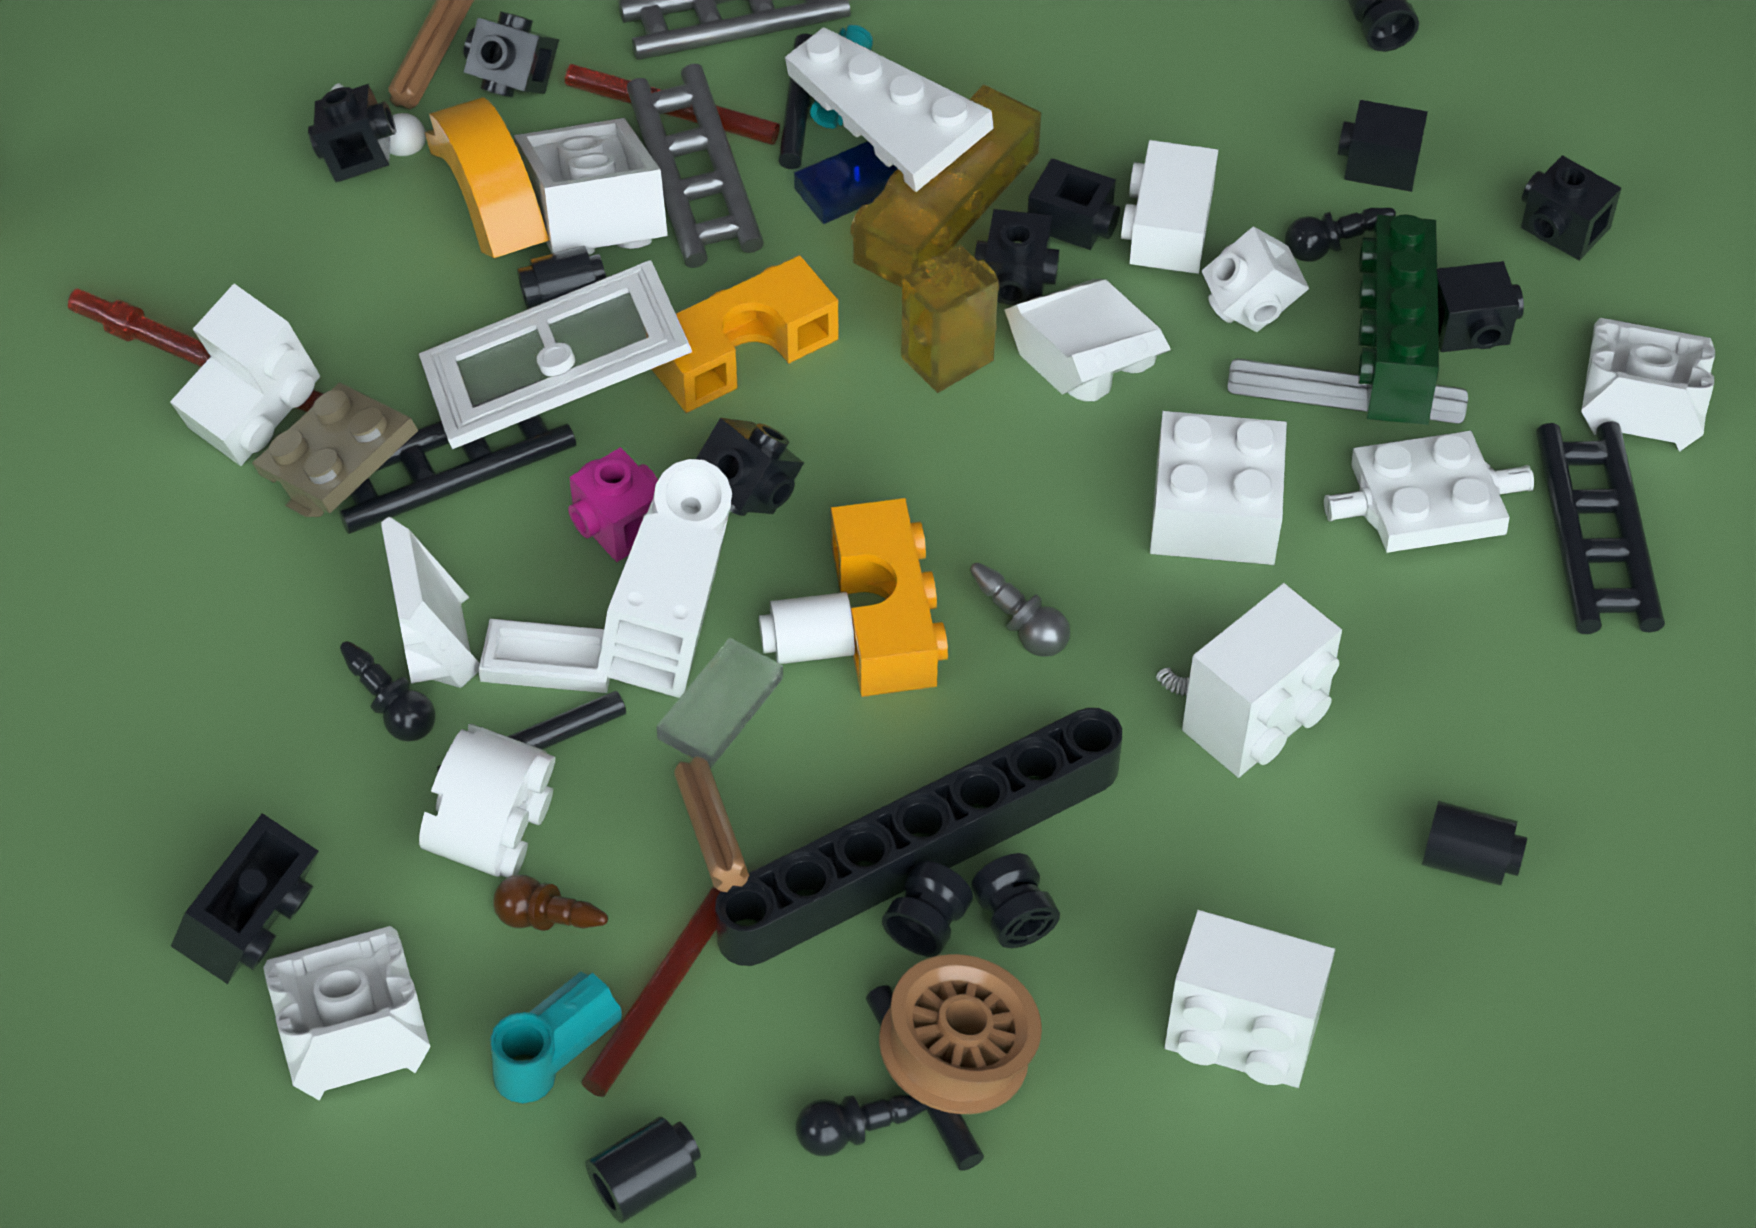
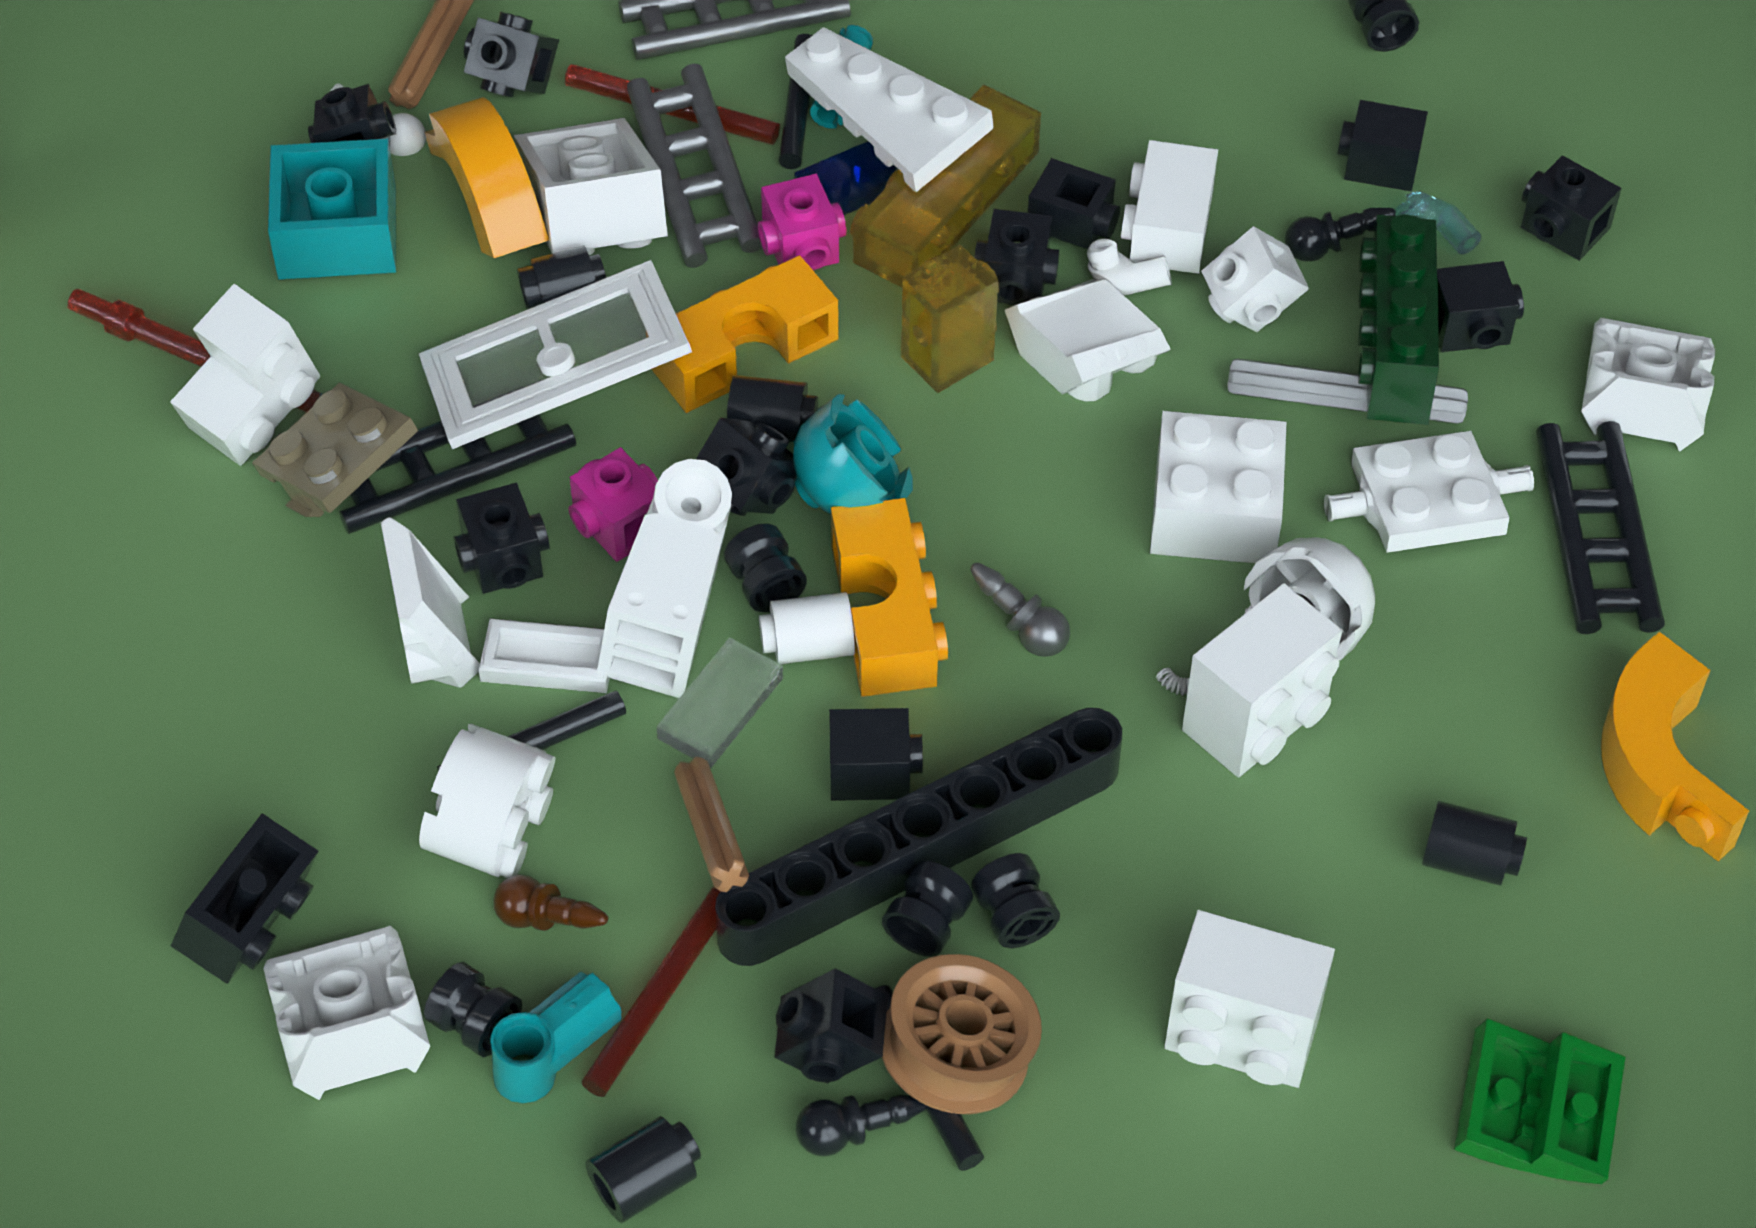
(332, 209): none -> teal brick
(405, 712): black bar -> none
(469, 1007): none -> black wheel
(500, 538): none -> black brick
(762, 561): none -> black wheel
(771, 402): none -> black brick
(796, 231): none -> dark pink brick
(831, 1026): none -> black brick
(847, 458): none -> teal cylinder
(872, 754): none -> black brick
(1122, 272): none -> white arm
(1325, 577): none -> white cylinder
(1448, 218): none -> clear light blue arm
(1540, 1104): none -> green slope
(1644, 762): none -> light orange arch

